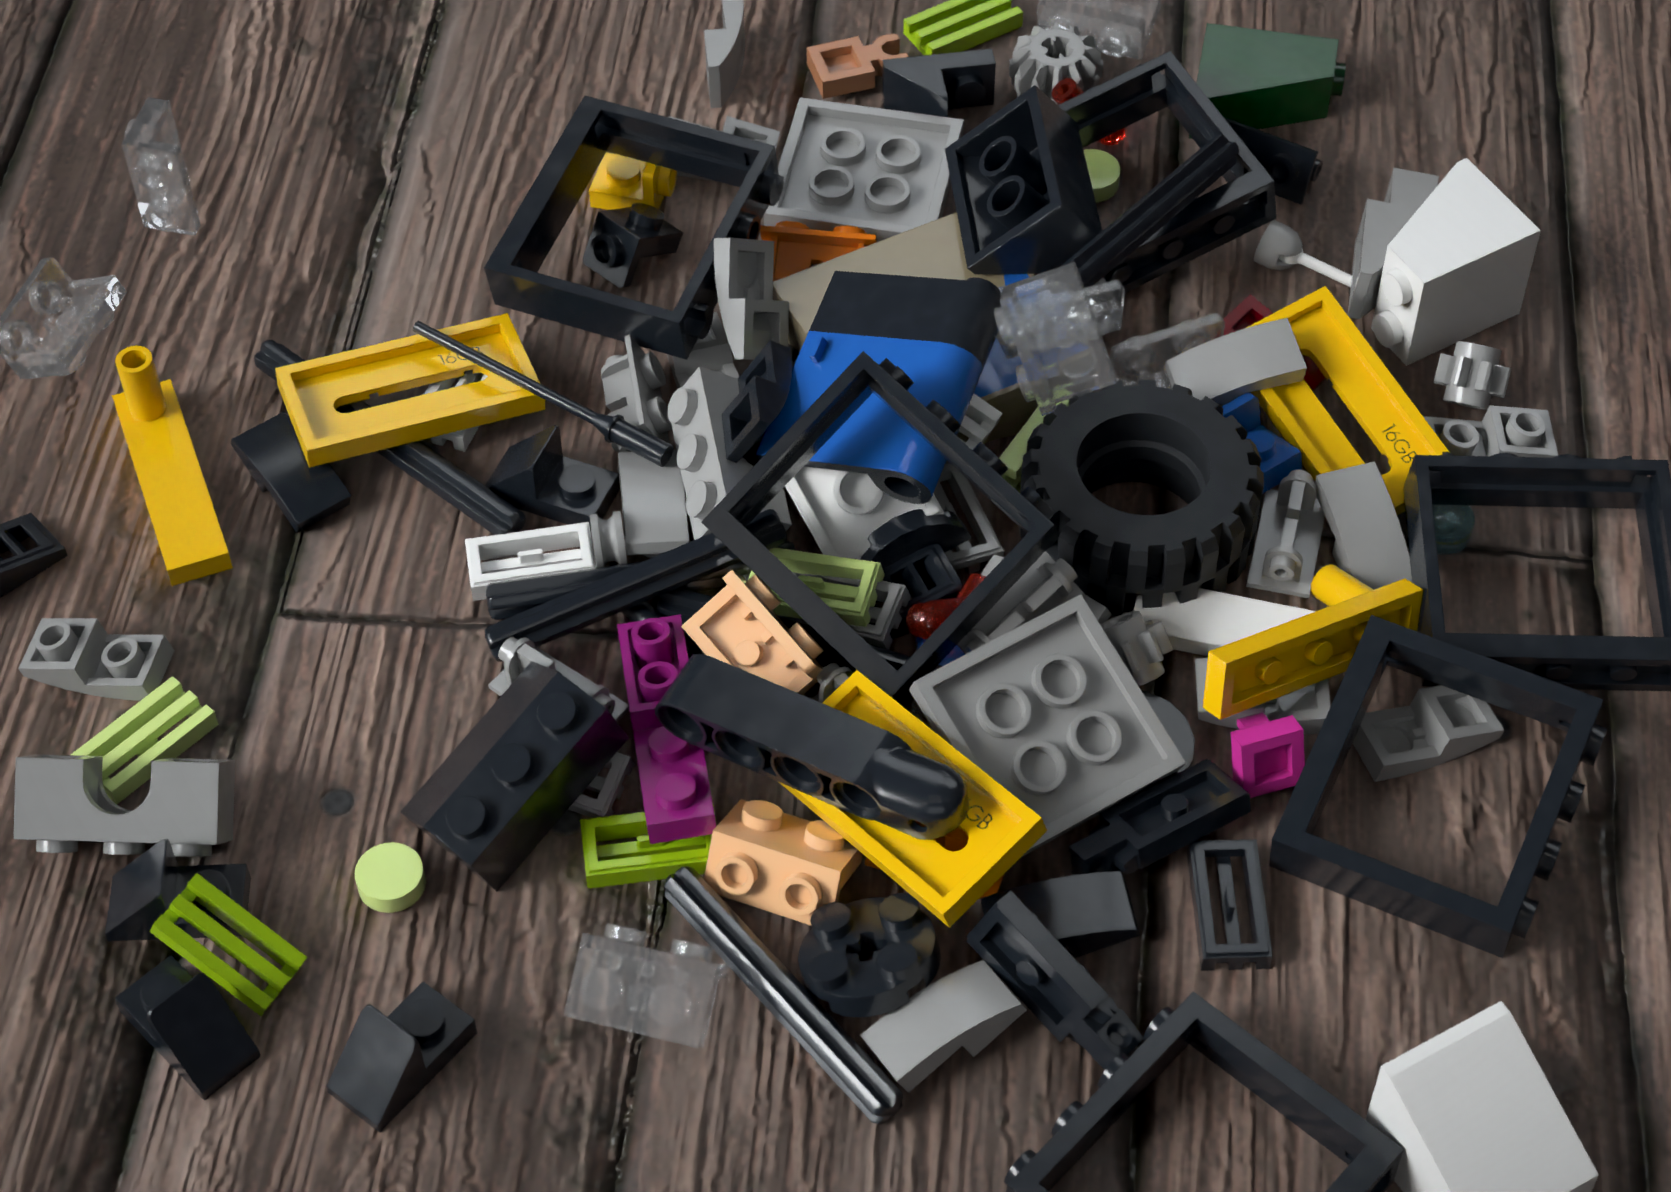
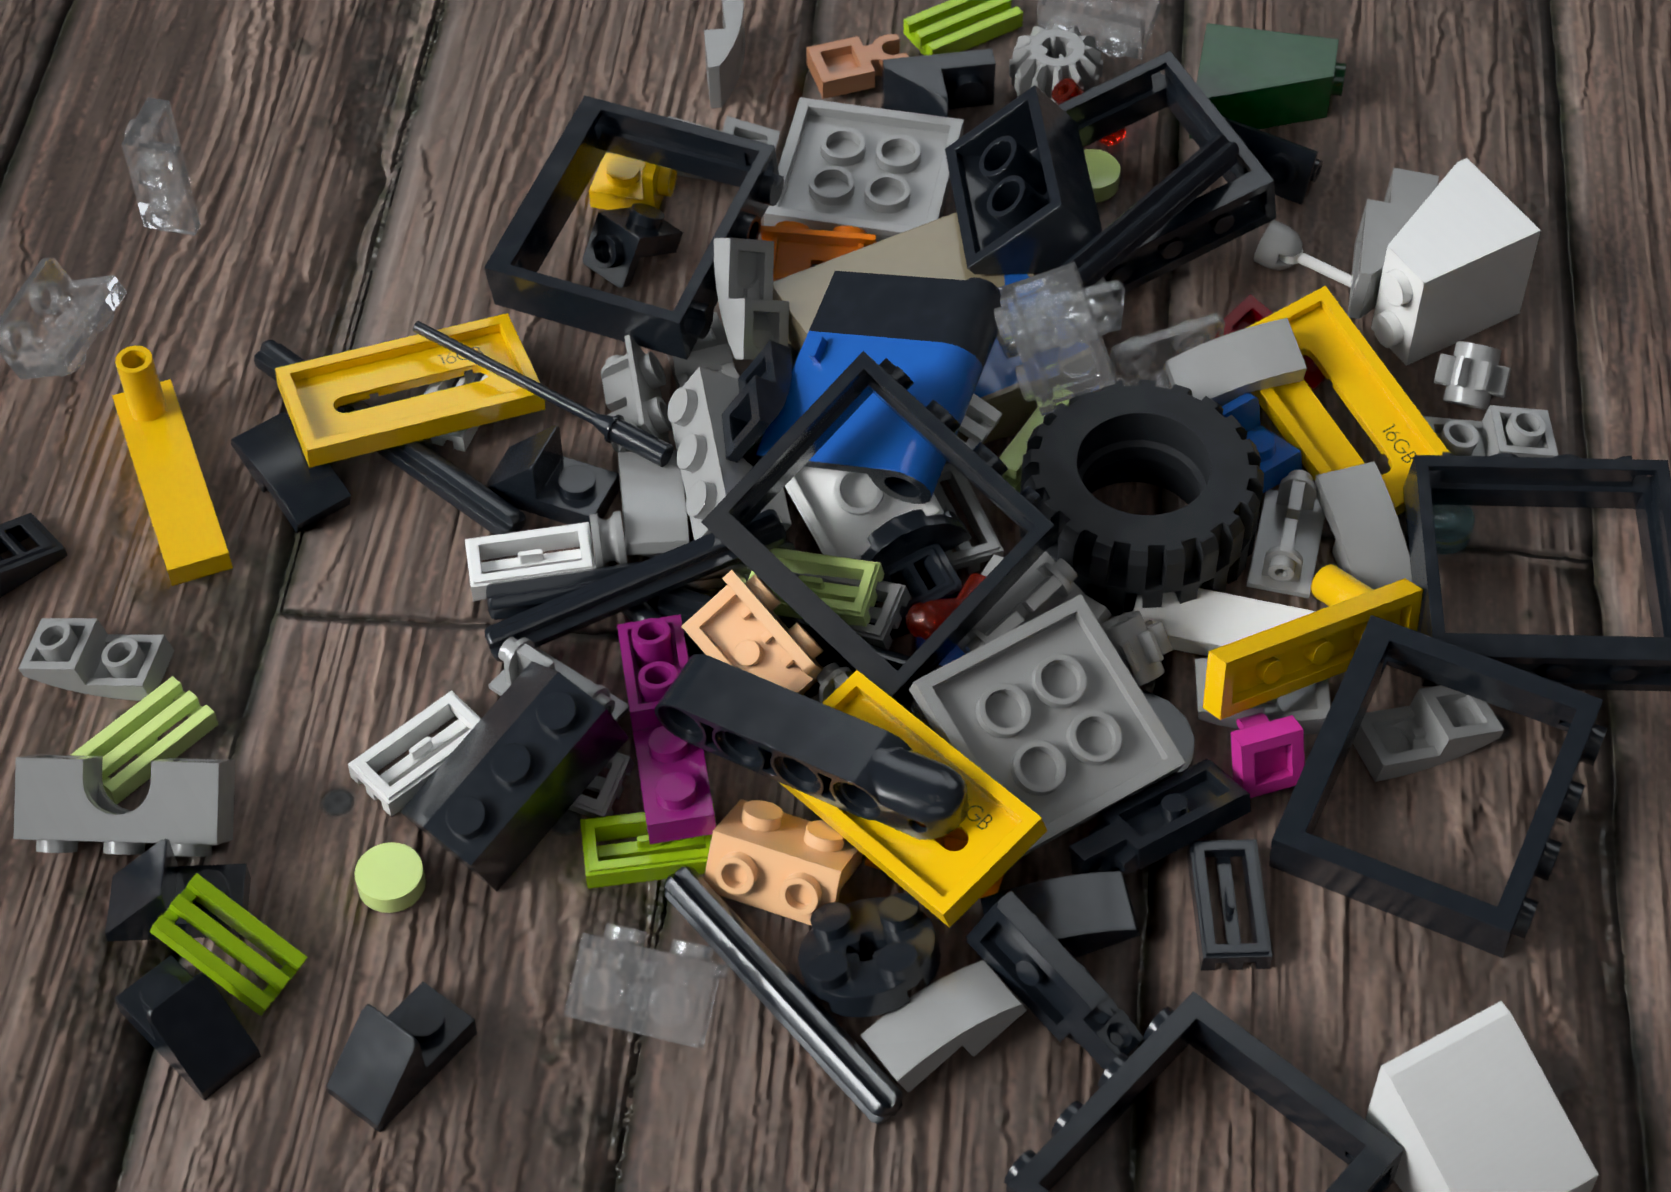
(426, 754): none -> white tile

